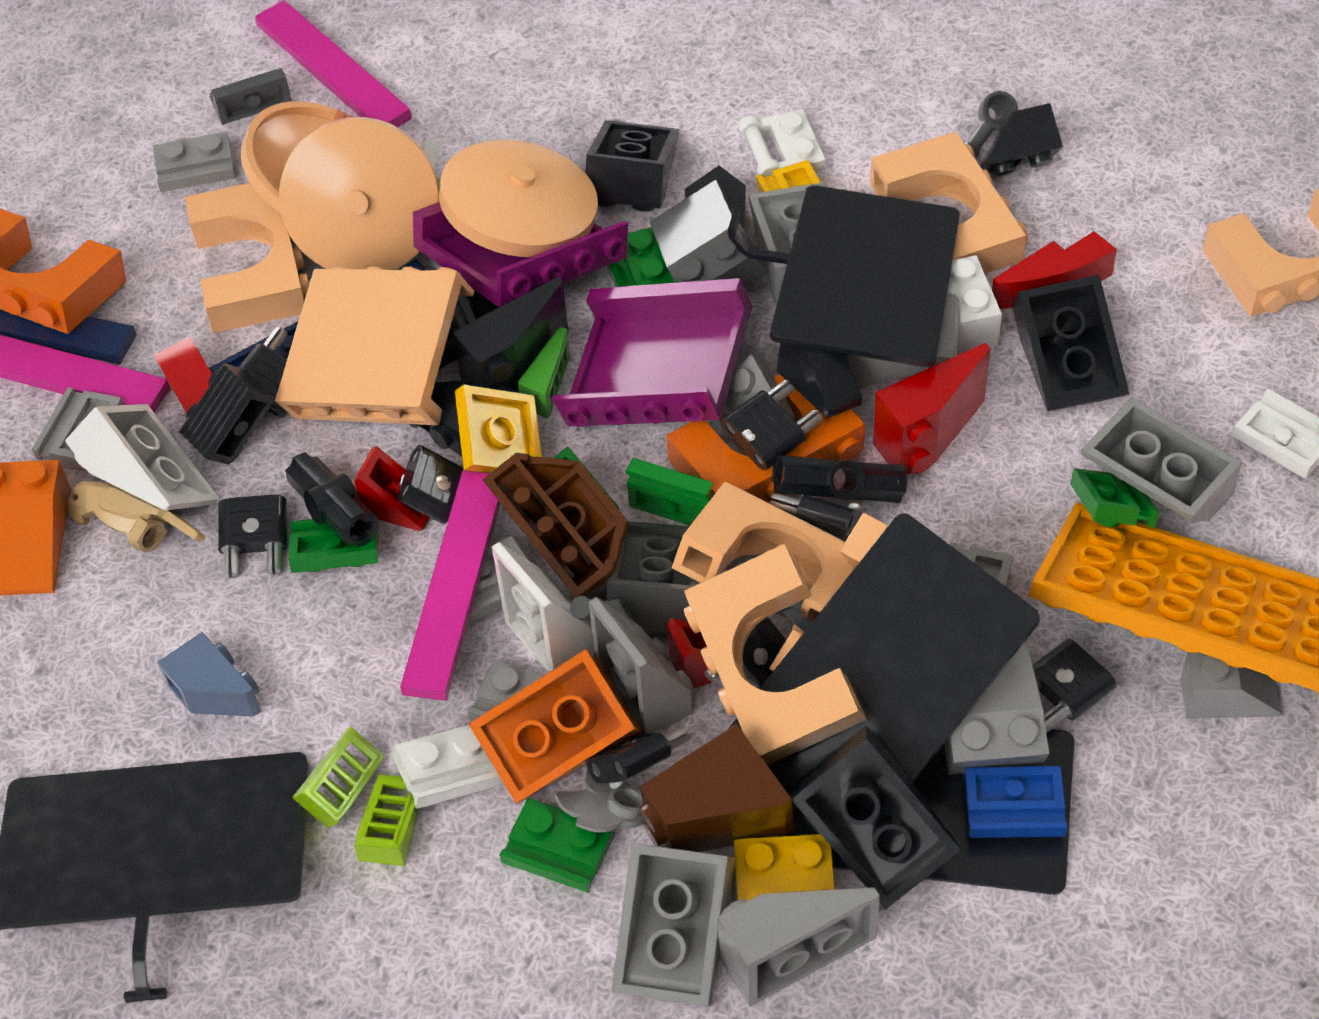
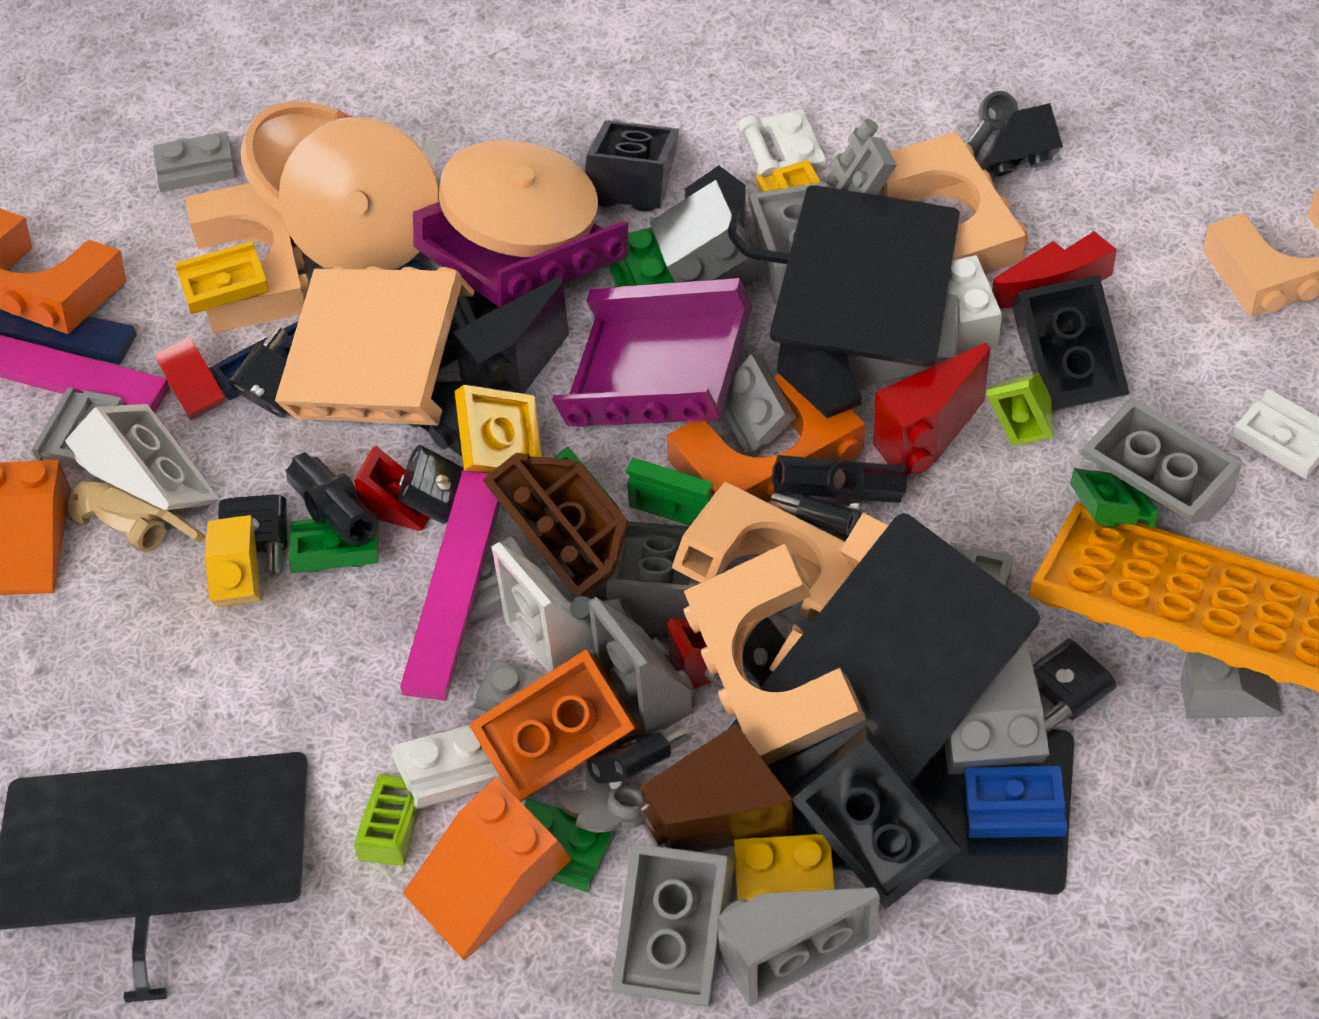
(207, 681): sand blue slope -> none
(221, 277): none -> yellow plate
(226, 414): black brick -> none
(232, 562): none -> yellow slope
(250, 95): dark grey panel -> none
(318, 804): lime slope -> none
(331, 65): dark pink tile -> none
(484, 869): none -> orange slope
(546, 372): bright green slope -> none
(765, 428): black piece -> none
(864, 163): none -> light grey plate
(1023, 408): none -> lime slope

